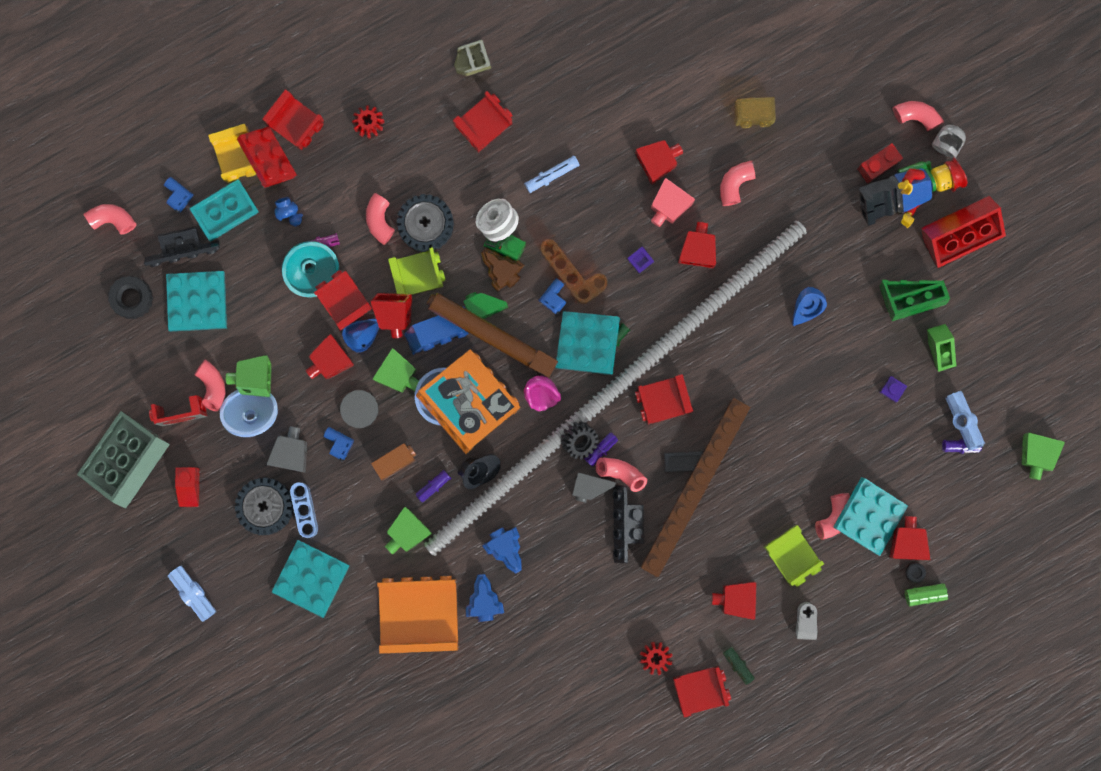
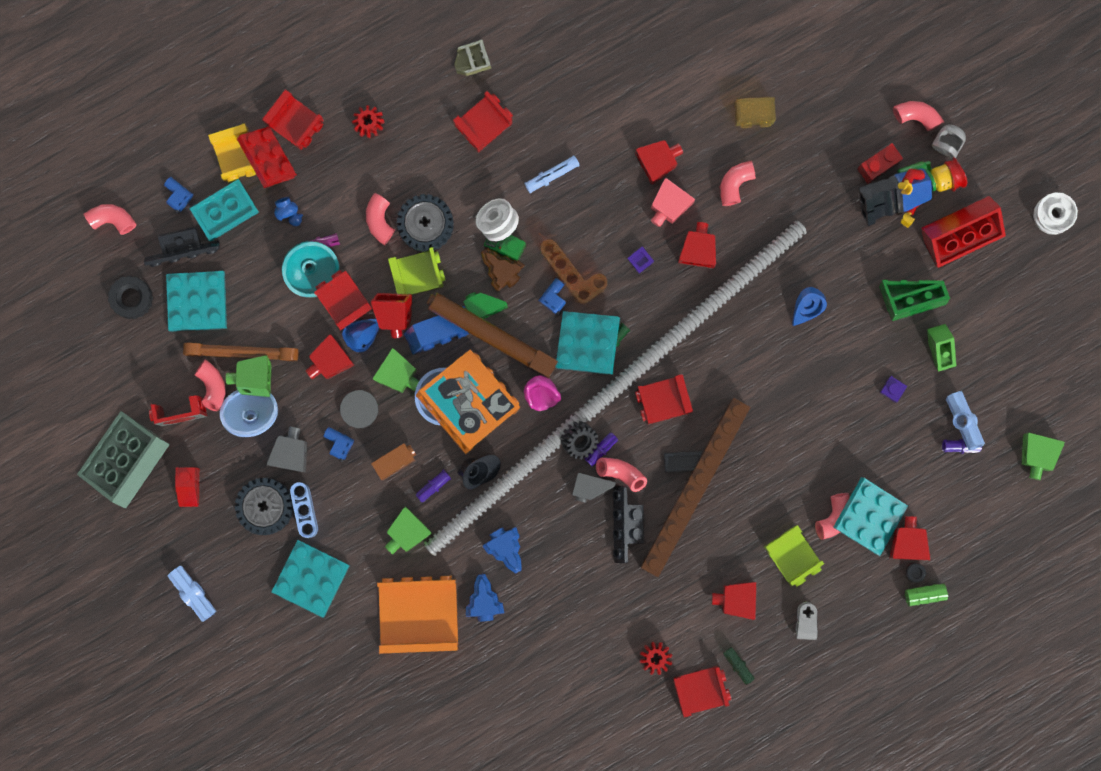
(283, 354): none -> dark orange piece
(1043, 213): none -> white wheel

